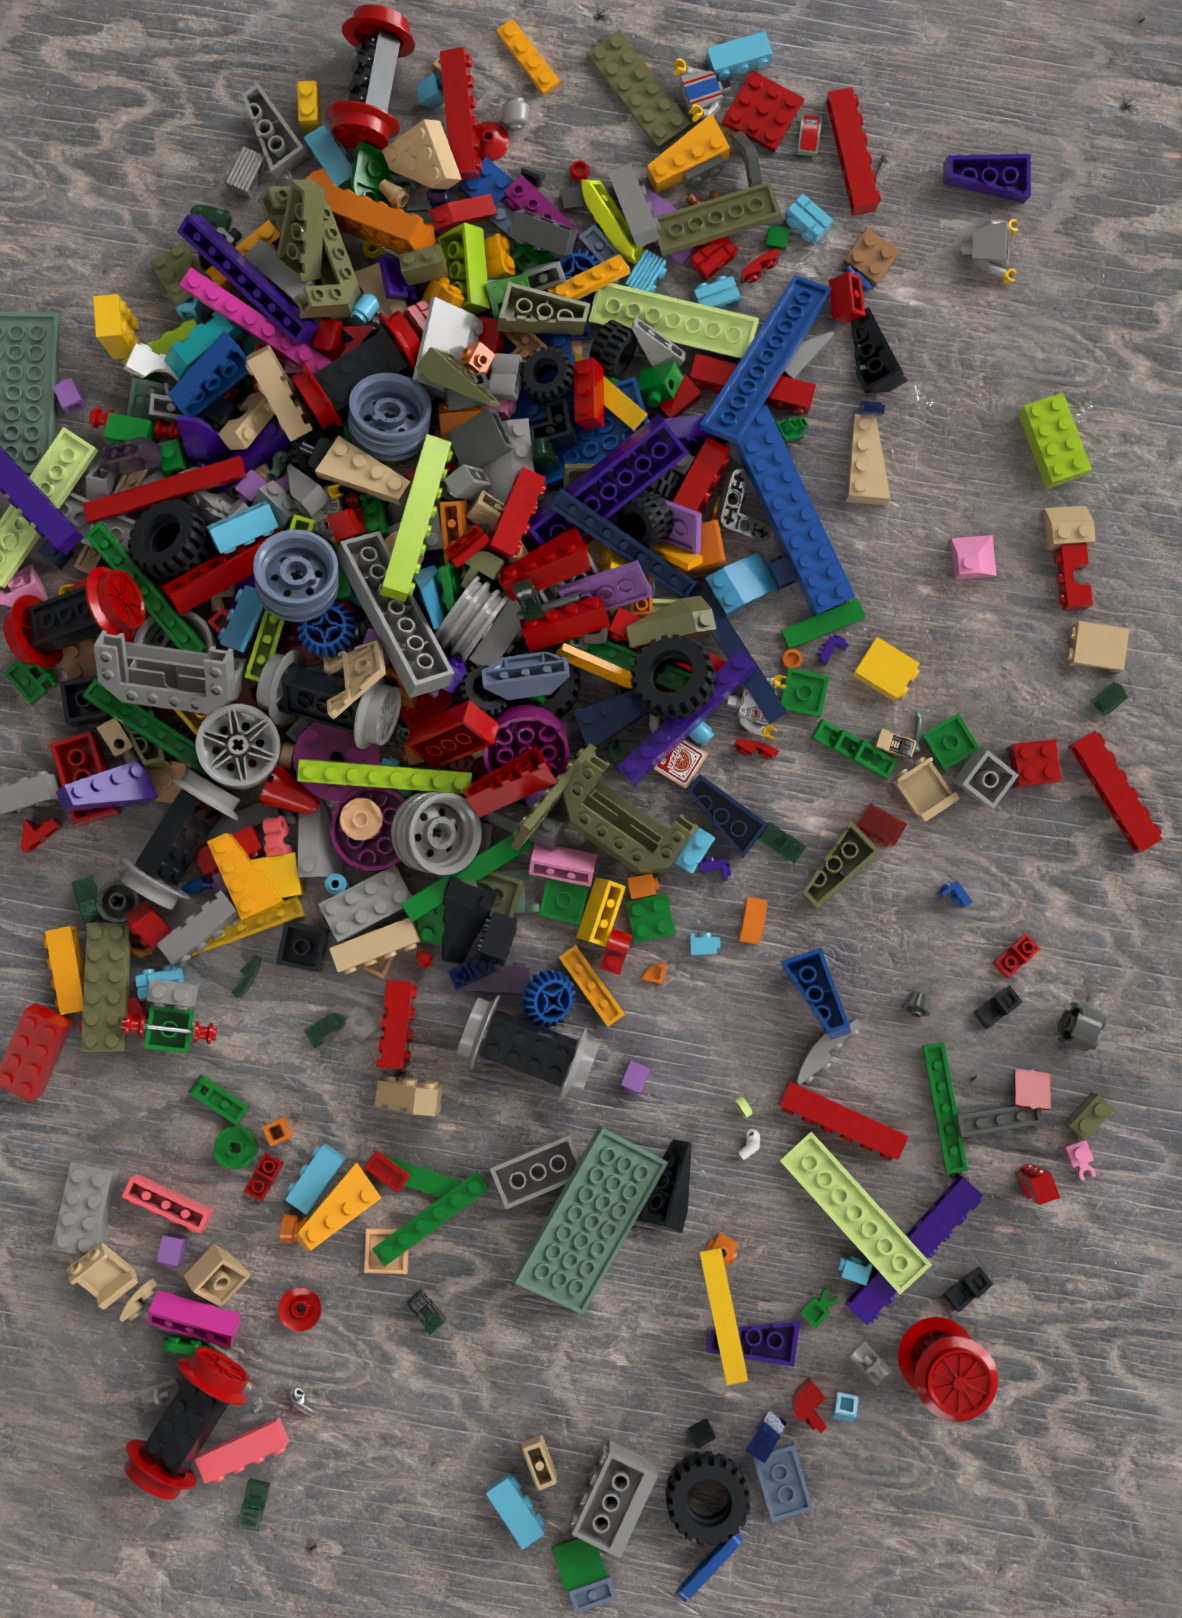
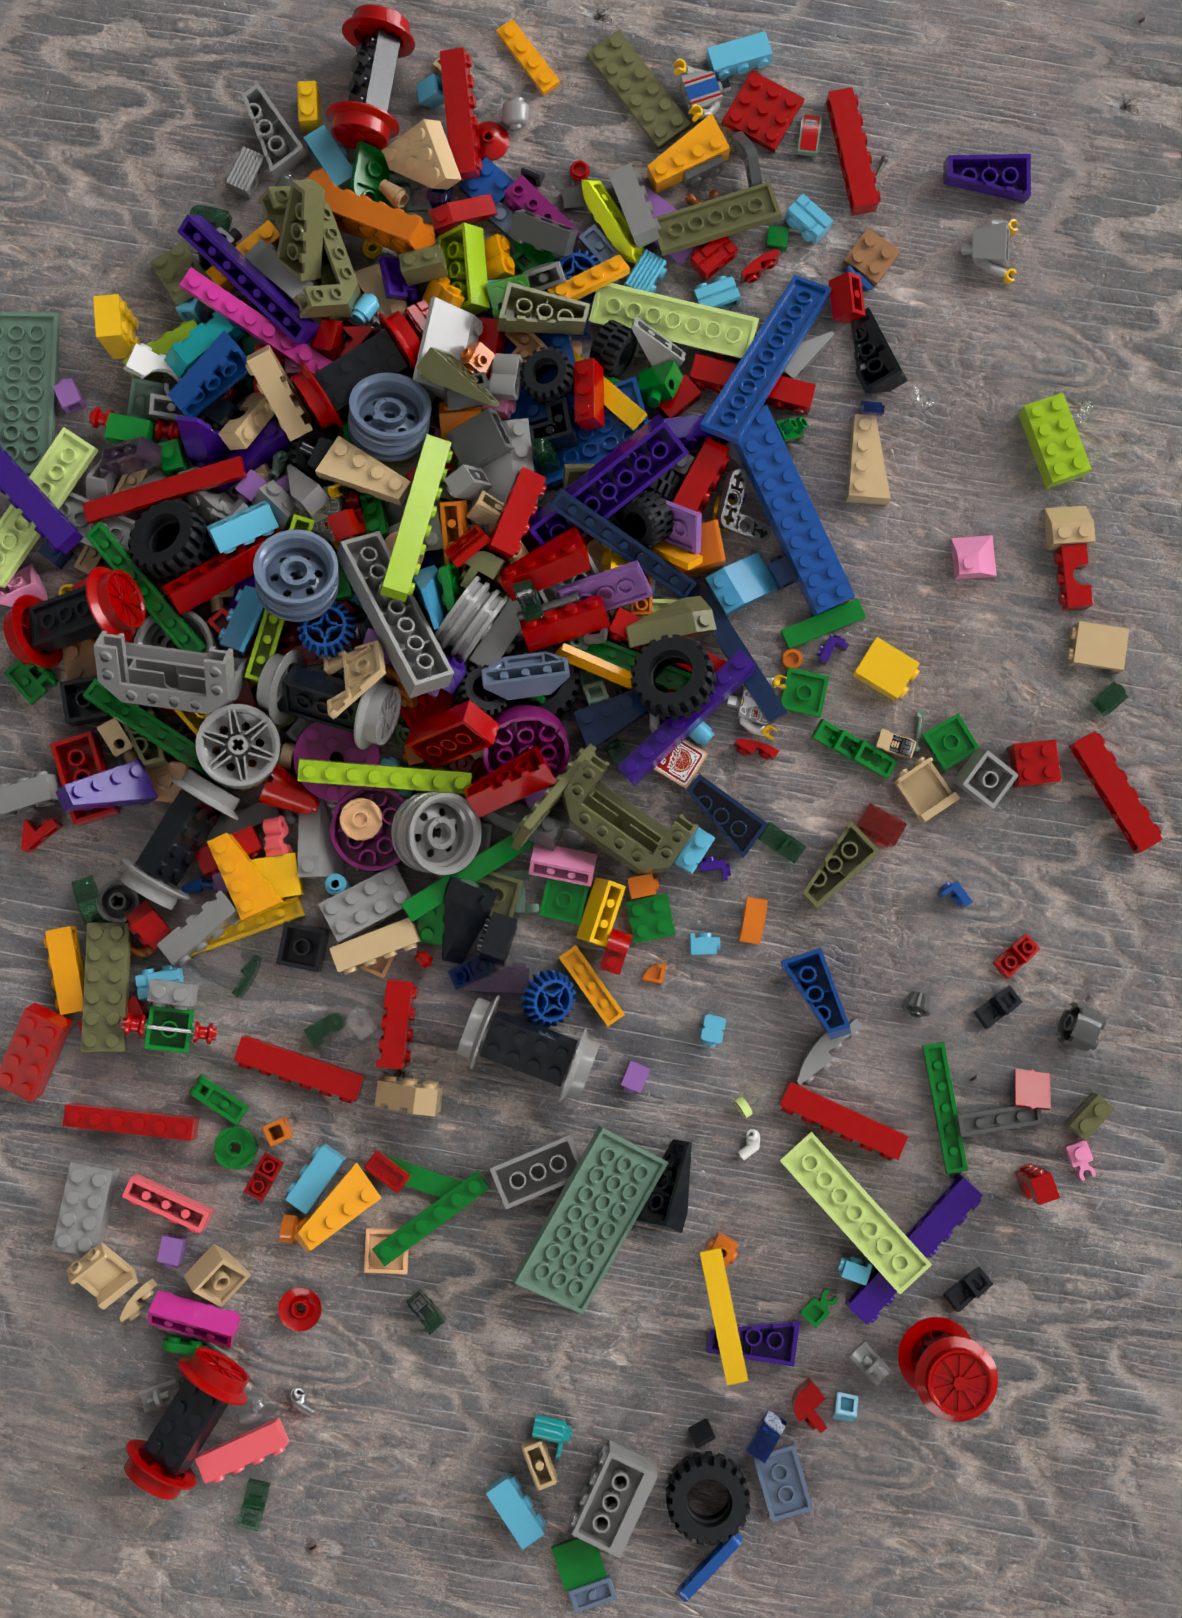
(131, 1121): none -> red brick
(299, 1068): none -> red brick
(552, 1431): none -> teal piece
(593, 687): none -> sand green slope
(711, 1029): none -> medium azure brick

